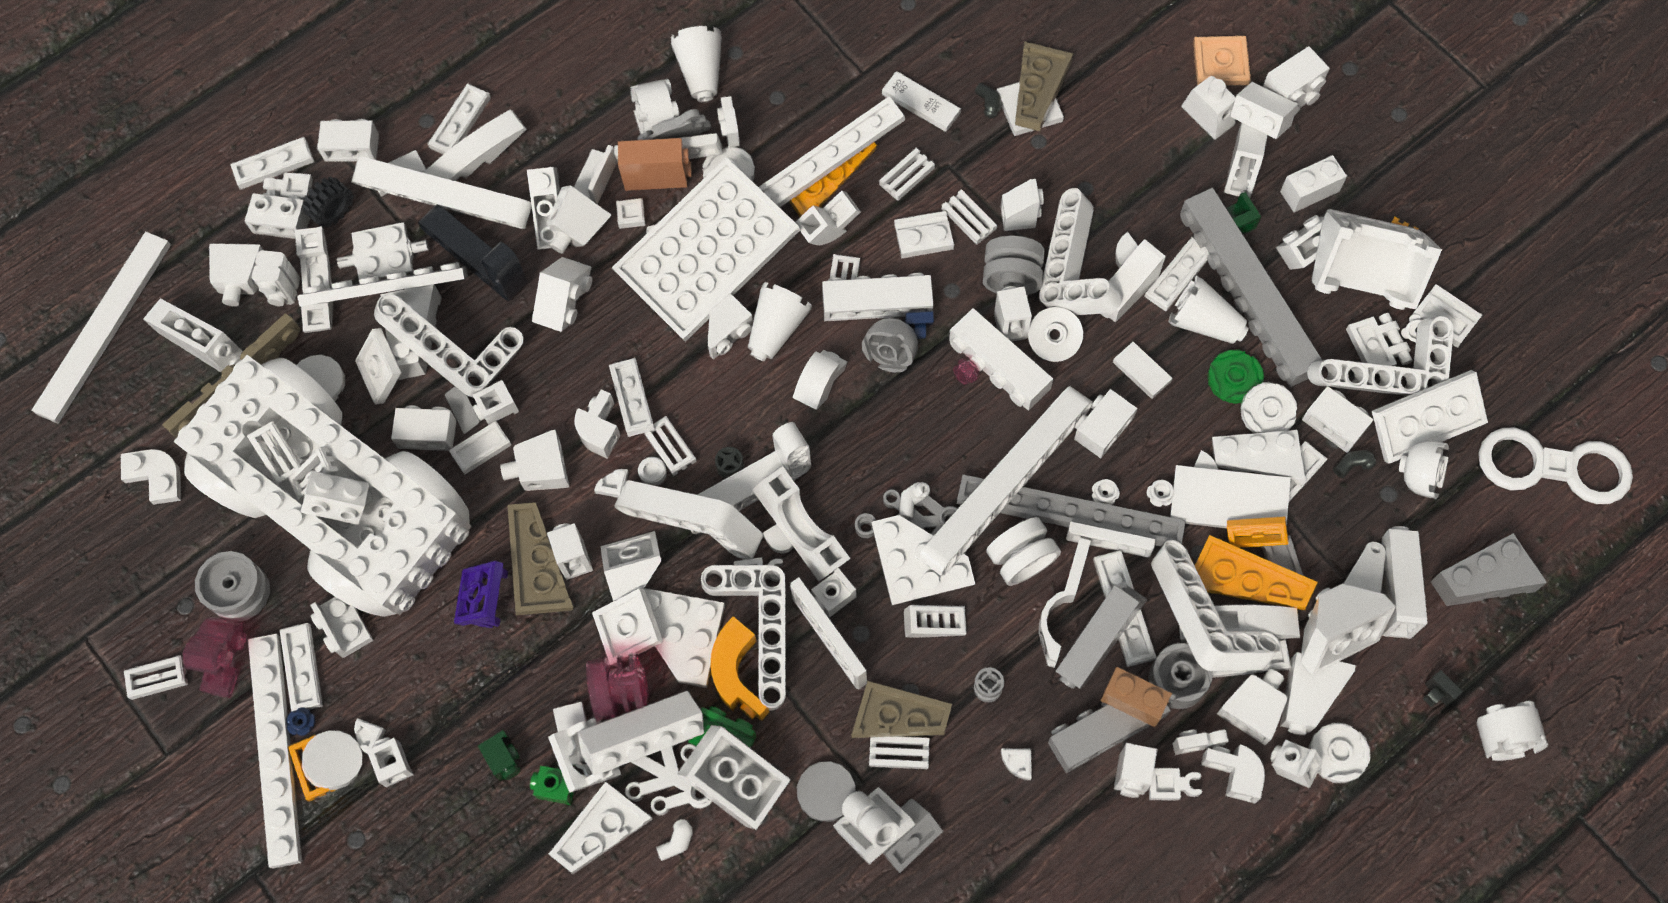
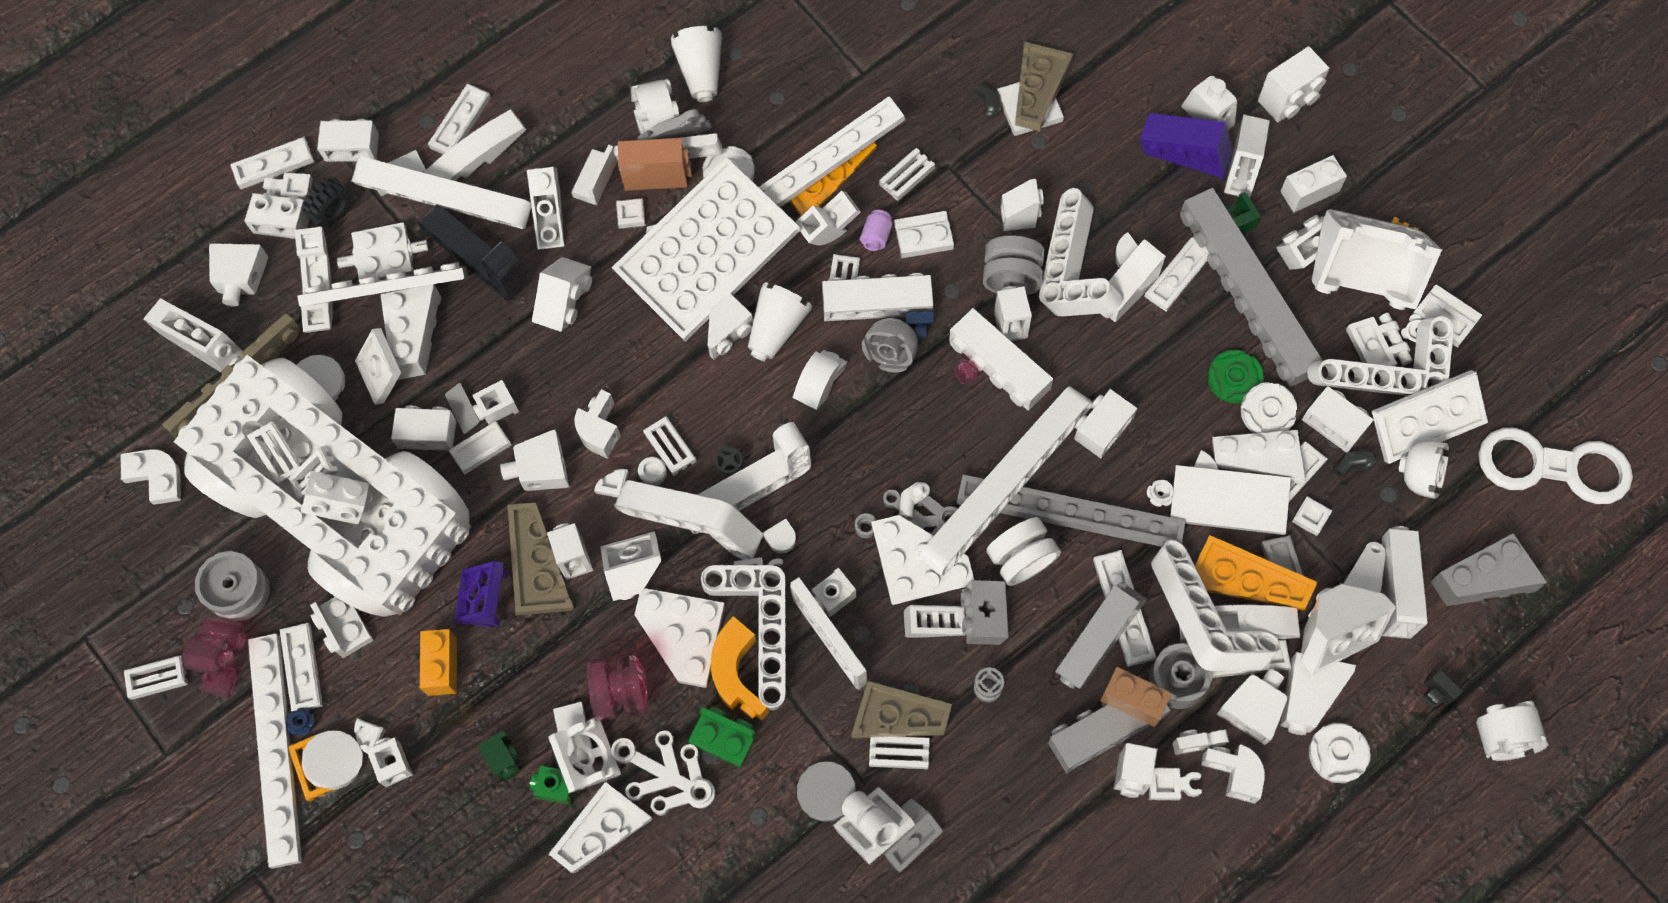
(101, 328): white tile -> none
(275, 277): white brick -> none
(438, 662): none -> light orange brick
(446, 348): white beam -> none
(574, 219): white torso -> none
(627, 626): white plate -> none
(631, 397): white tile -> none
(640, 733): white brick -> none
(679, 841): white arm -> none
(728, 121): white plate -> none
(733, 777): white brick -> none
(783, 502): white arch -> none
(876, 230): none -> lavender brick
(921, 101): white tile -> none
(976, 210): white tile -> none
(992, 600): none -> light grey brick
(1018, 762): white tile -> none
(1050, 647): white piece -> none
(1069, 334): white dish -> none
(1105, 485): white plate -> none
(1111, 539): white tile -> none
(1142, 370): white tile -> none
(1188, 142): none -> dark purple wedge
(1208, 313): white cone -> none
(1223, 58): light nougat tile -> none
(1258, 529): light orange tile -> none
(1264, 110): white brick -> none
(1302, 769): white brick -> none
(1312, 516): none -> white tile

